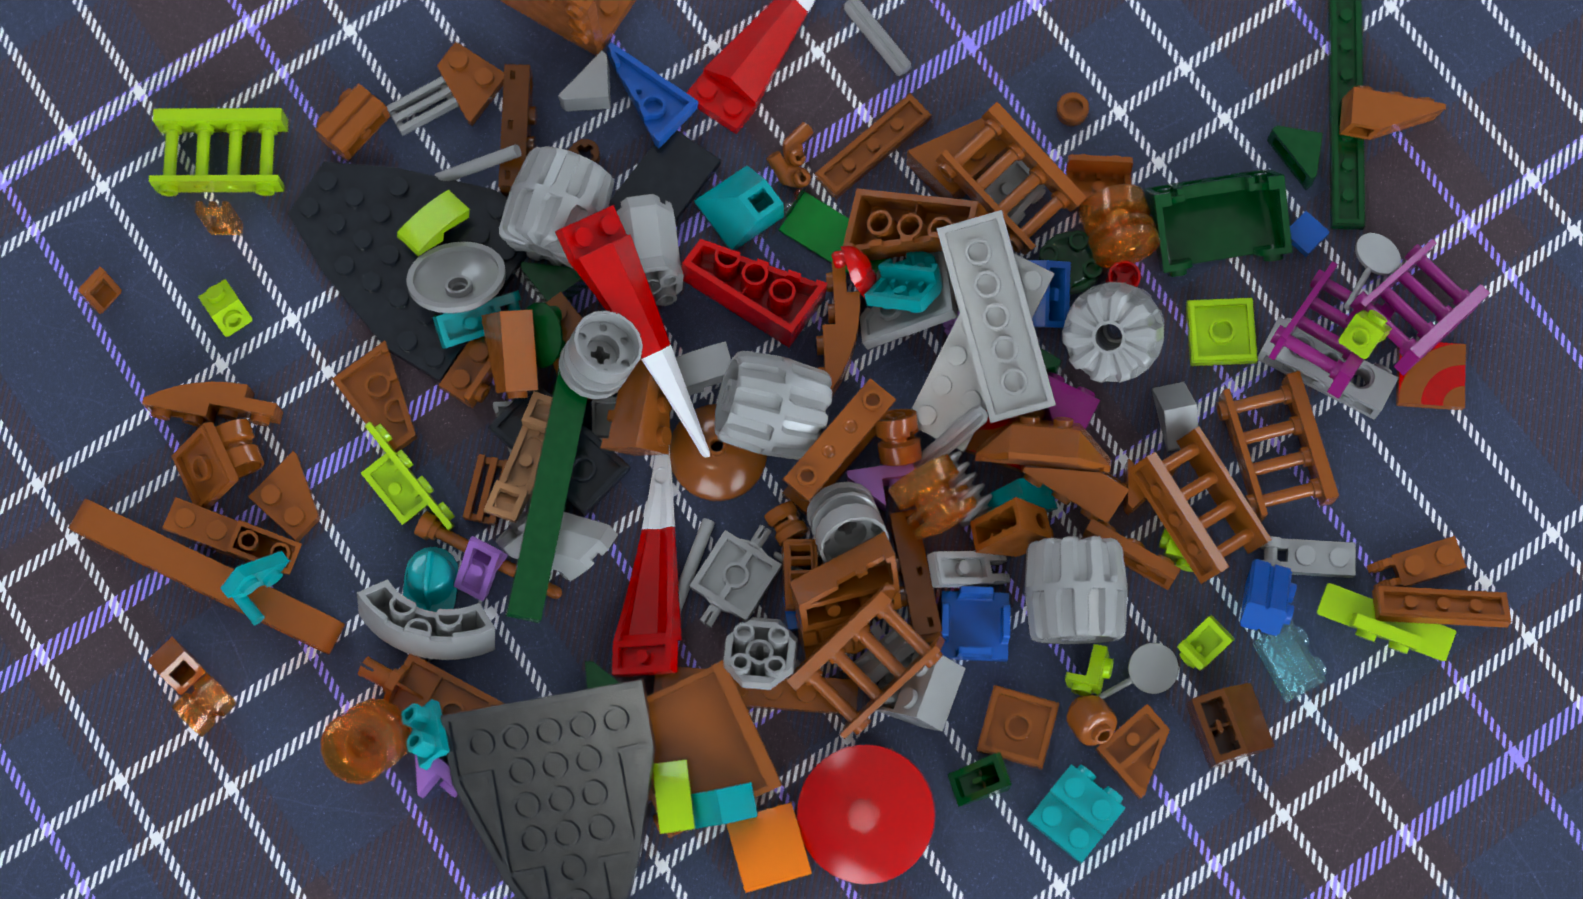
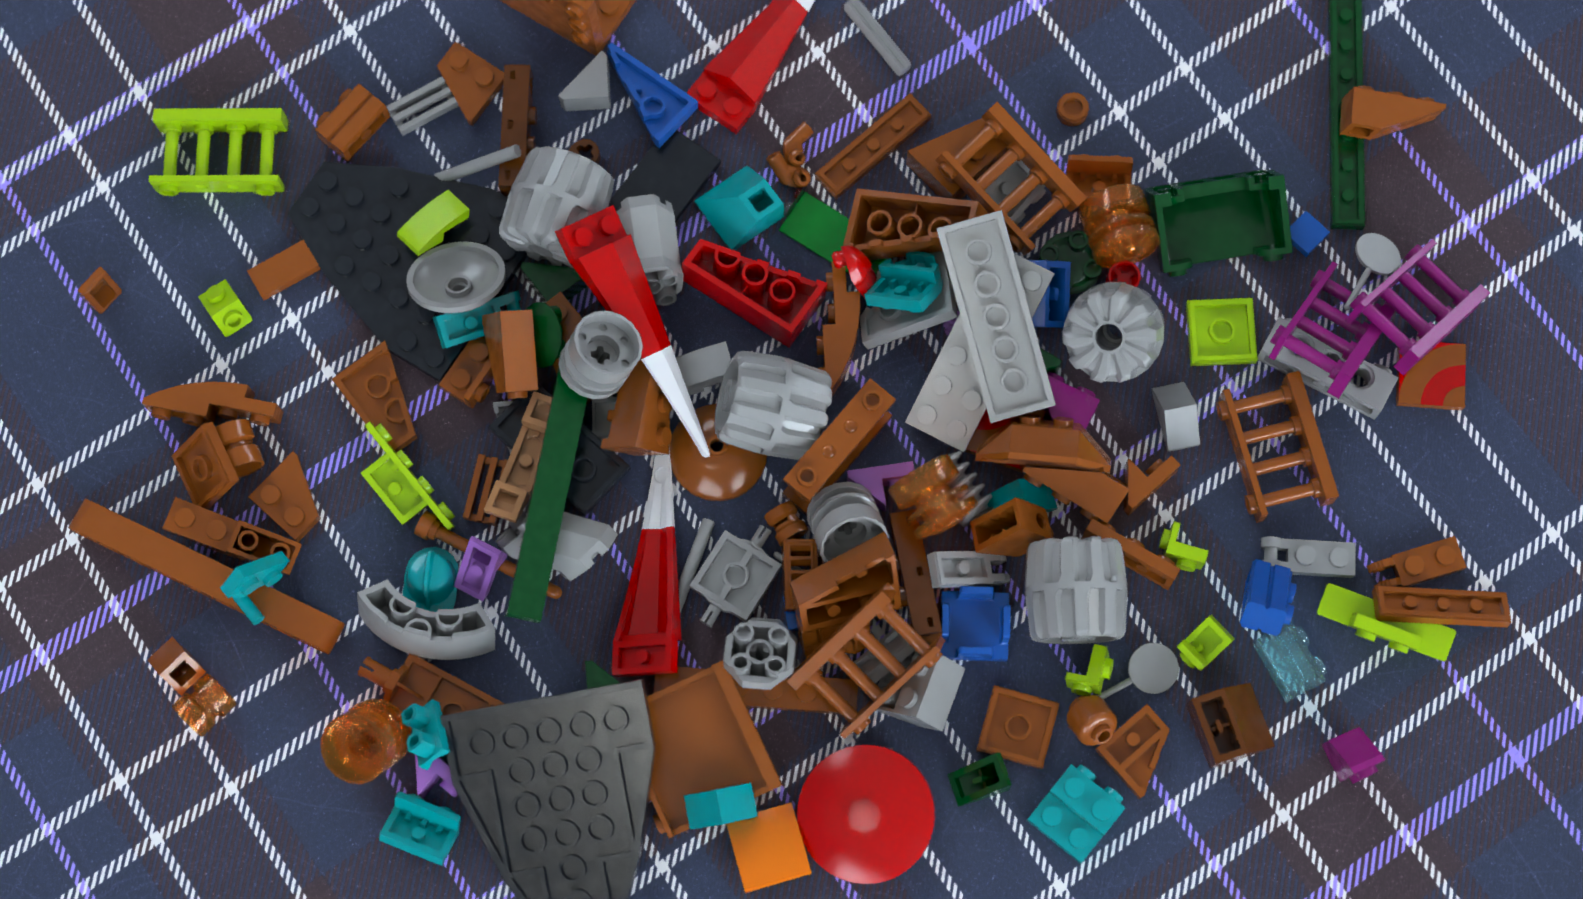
(226, 218): clear orange tile -> none
(283, 270): none -> dark orange tile
(421, 828): none -> teal bracket
(673, 796): lime slope -> none
(898, 441): dark orange wheel -> none
(954, 435): light grey axle -> none
(1180, 519): dark orange fence -> none
(1298, 151): dark green slope -> none
(1353, 755): none -> magenta slope
(1365, 333): lime bracket -> none

